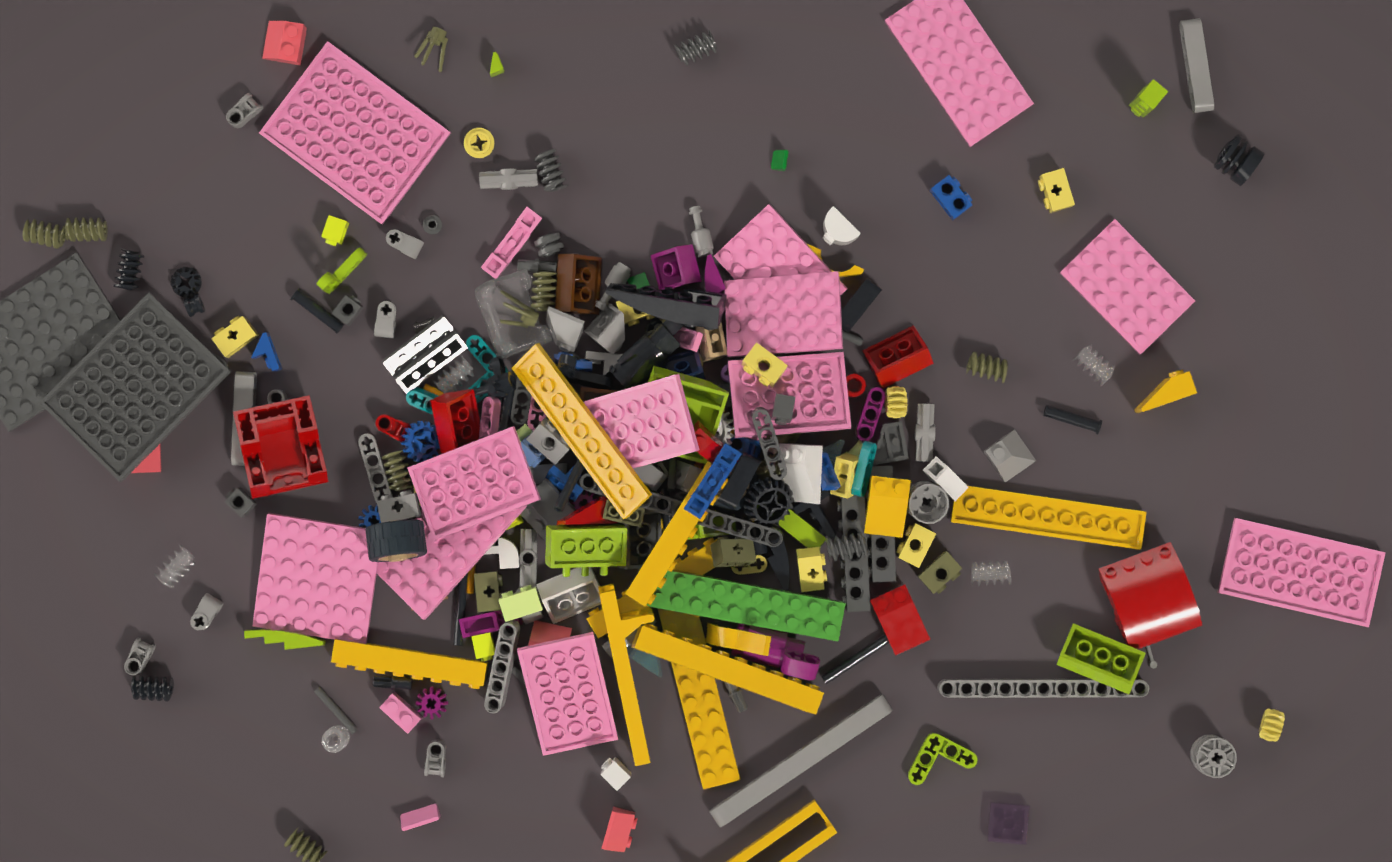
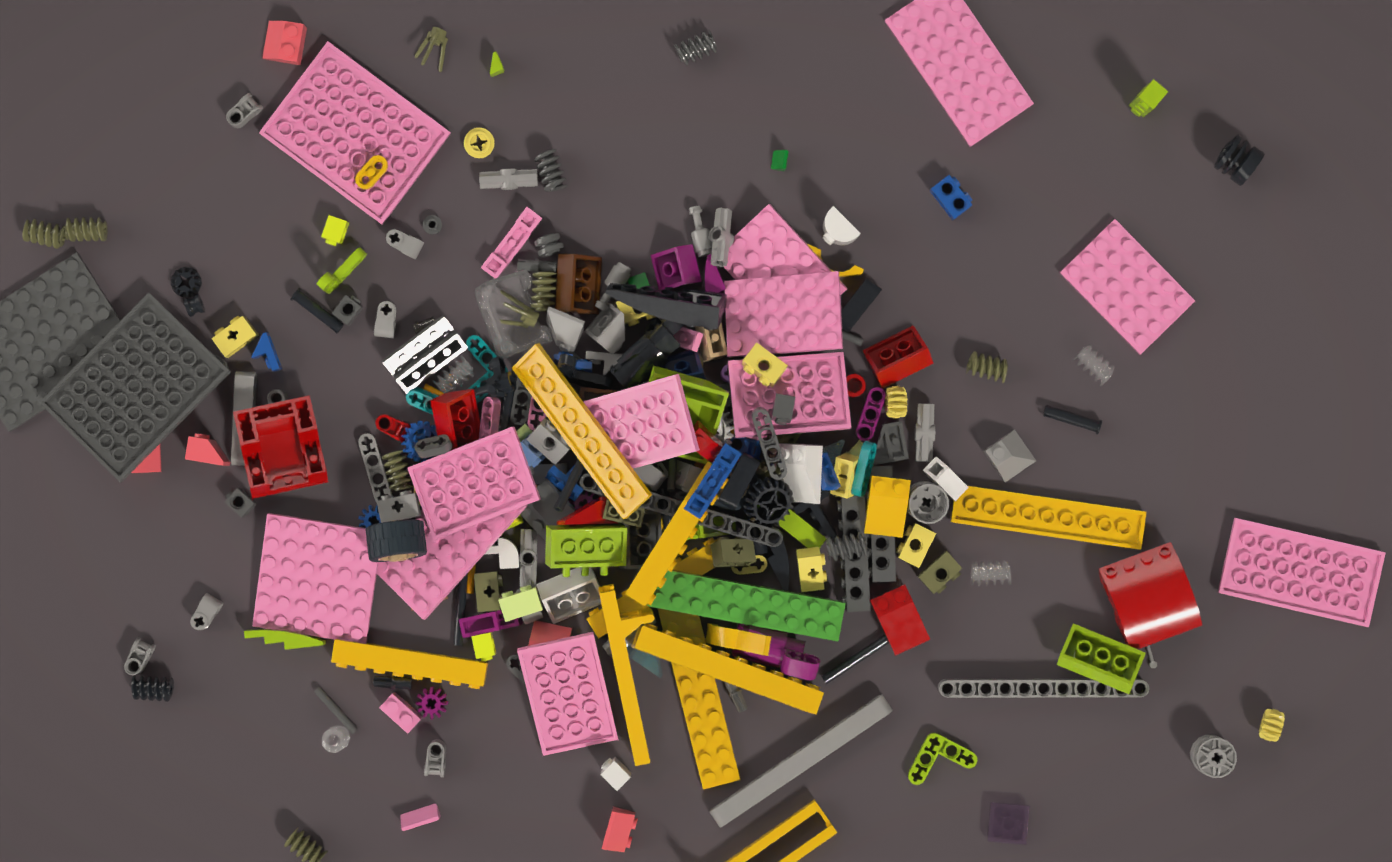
(129, 270): black piece -> none
(176, 567): clear piece -> none
(205, 450): none -> coral slope
(370, 171): none -> yellow plate
(433, 446): none -> dark grey beam
(498, 674): light grey beam -> none
(721, 237): none -> light grey piece
(1059, 181): light yellow brick -> none
(1173, 388): yellow slope -> none
(1196, 65): light grey beam -> none

